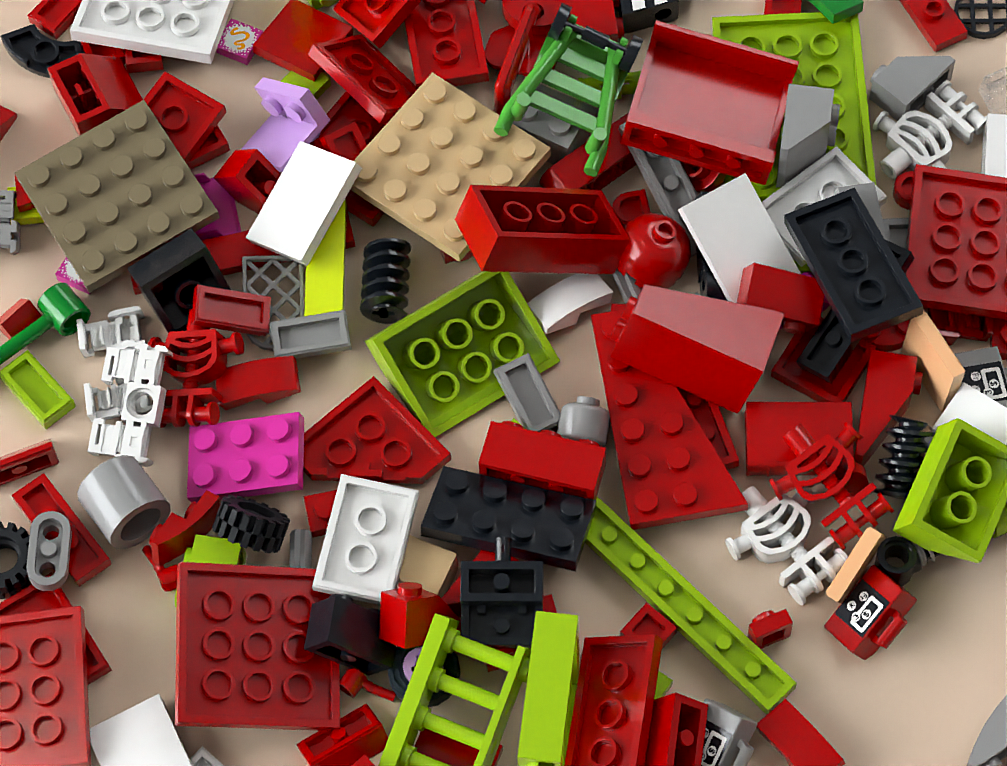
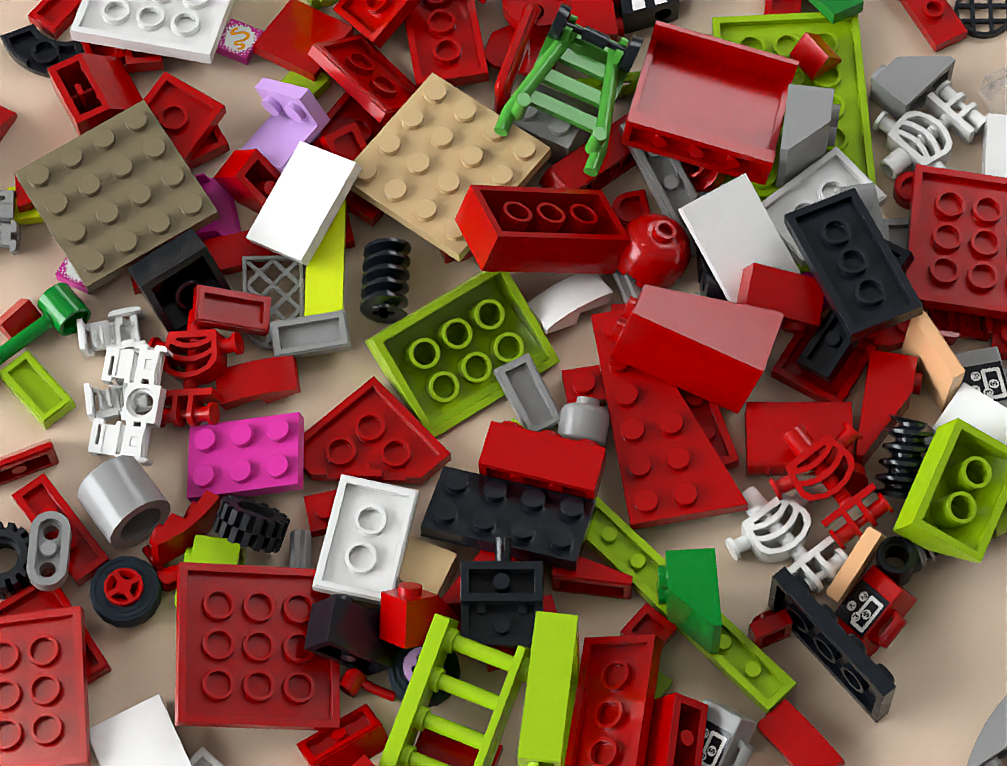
(119, 578): none -> black wheel
(583, 382): none -> red plate
(592, 580): none -> red slope
(691, 595): none -> green slope
(814, 55): none -> red slope
(837, 651): none -> black plate

